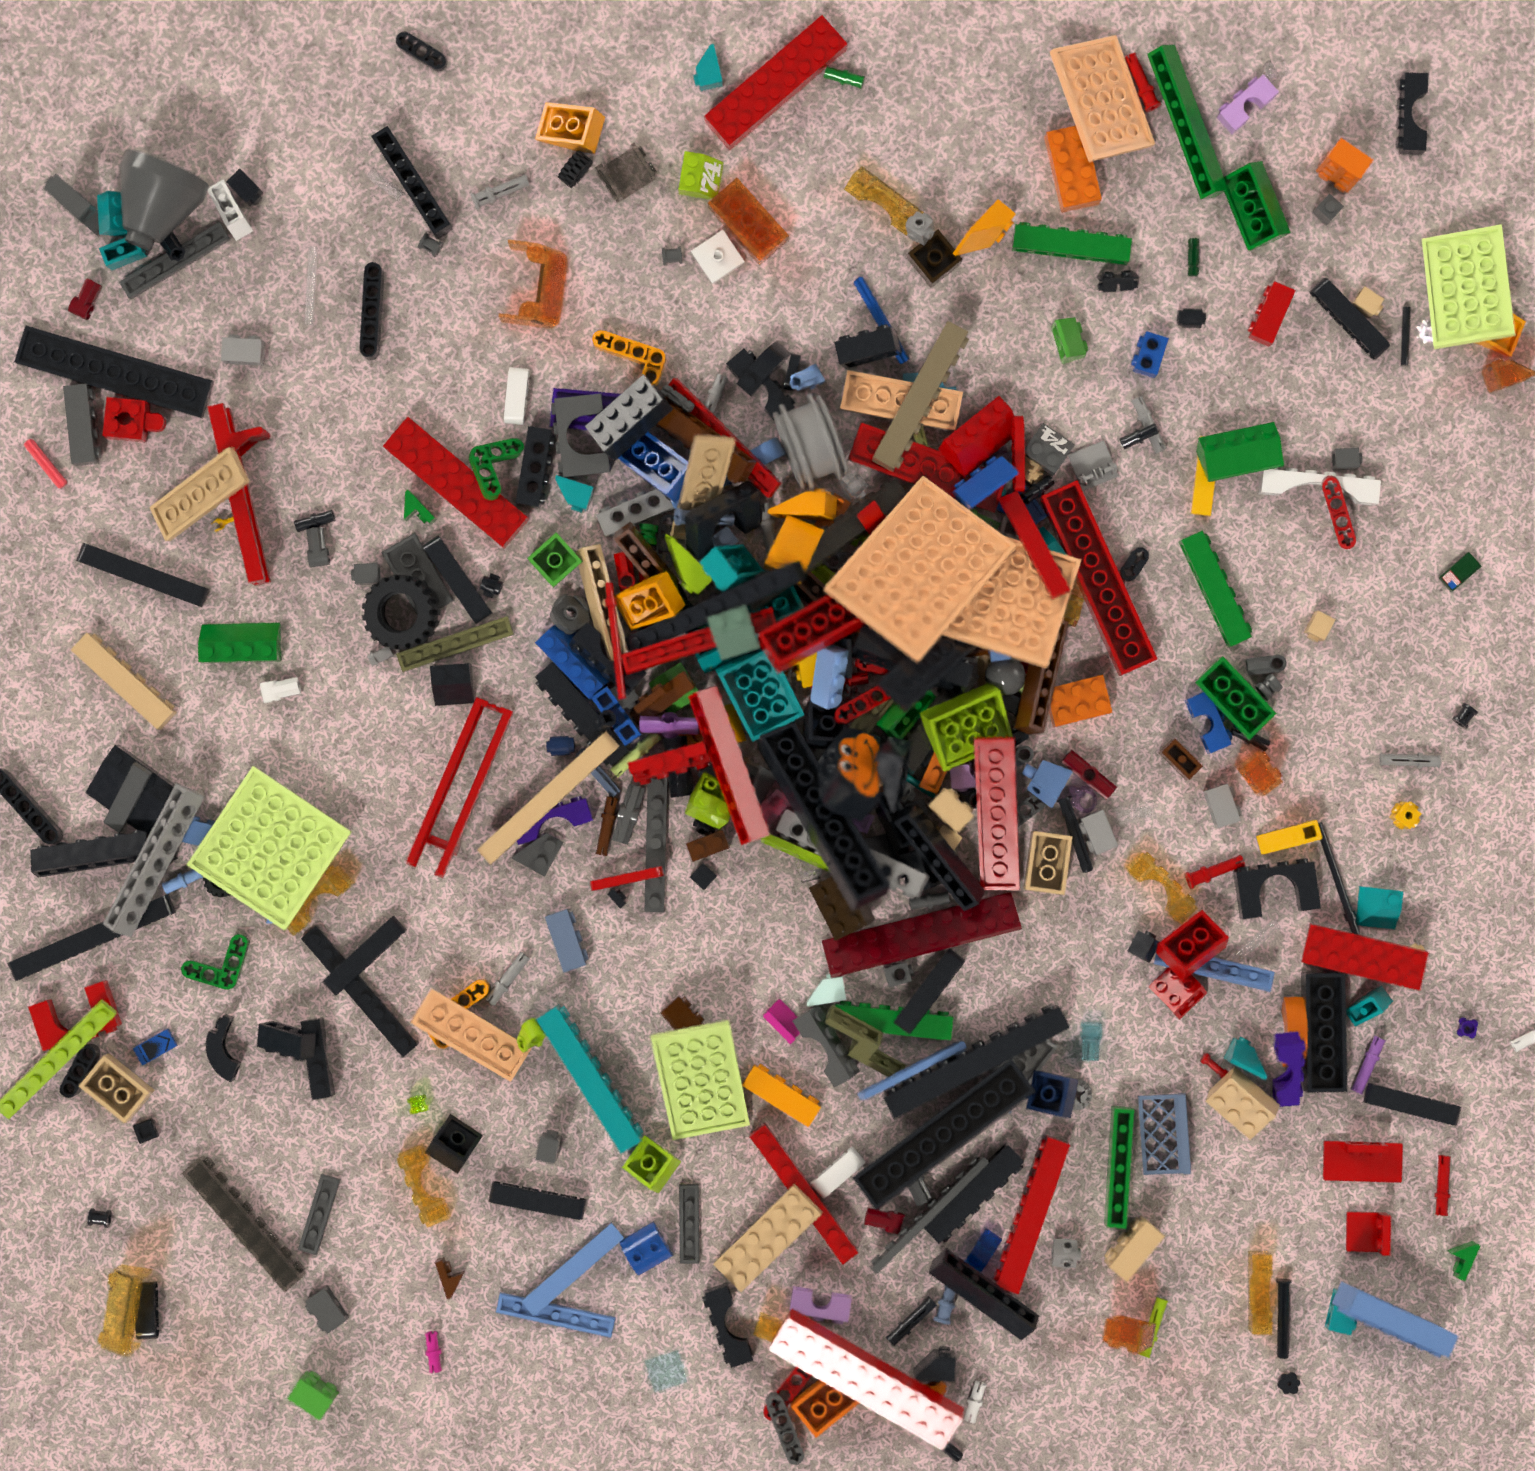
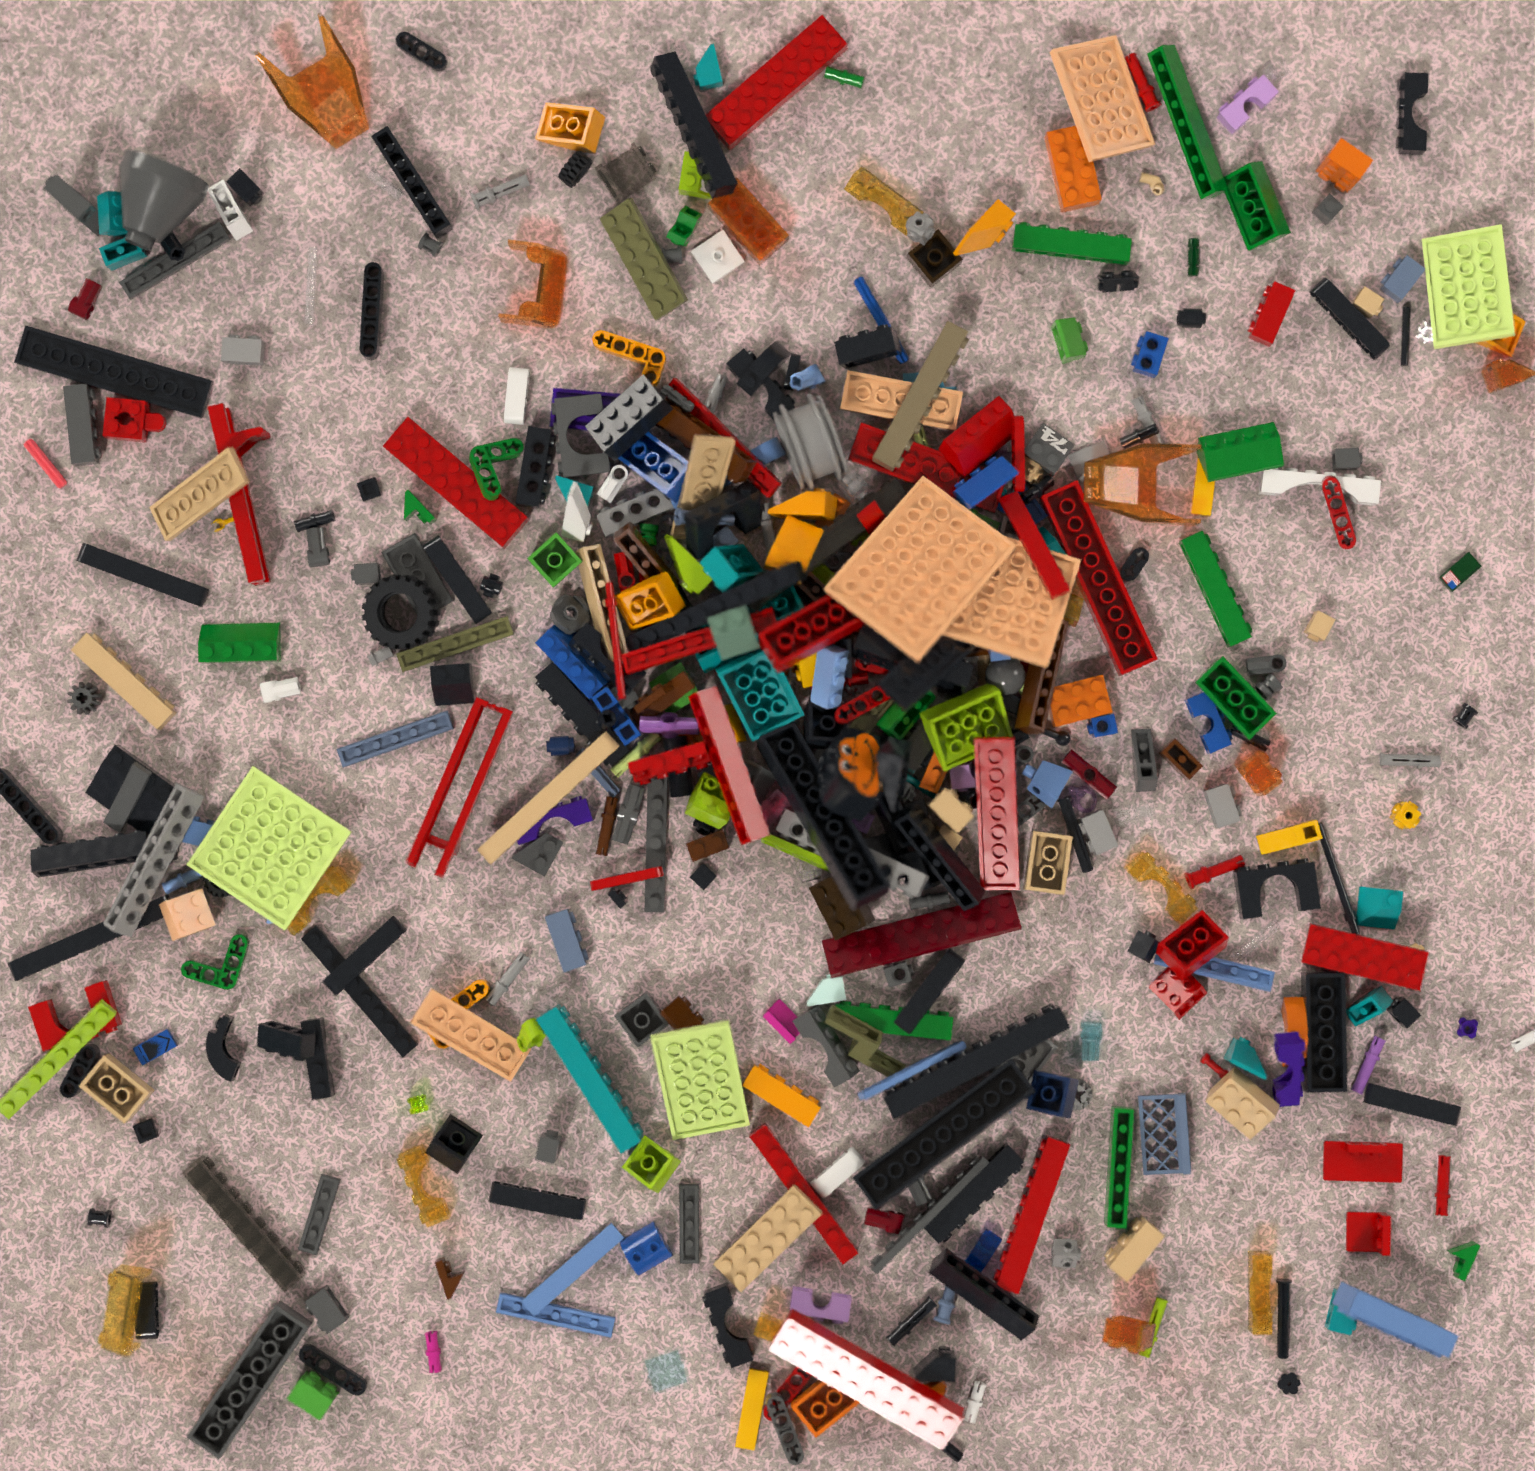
(78, 693): none -> dark grey gear
(187, 914): none -> light nougat brick
(249, 1379): none -> dark grey brick
(323, 93): none -> clear orange windscreen
(334, 1367): none -> black beam
(369, 489): none -> black tile
(395, 739): none -> sand blue tile
(577, 516): none -> white slope
(612, 485): none -> white piece
(641, 1019): none -> dark grey brick
(643, 259): none -> olive plate
(684, 226): none -> green brick
(693, 125): none -> black brick
(751, 1409): none -> yellow tile
(1062, 737): none -> black bar
(1111, 727): none -> blue brick
(1127, 482): none -> clear orange windscreen
(1143, 760): none -> dark grey slope
(1154, 182): none -> tan arm
(1402, 279): none -> sand blue brick
(1403, 1012): none -> black brick

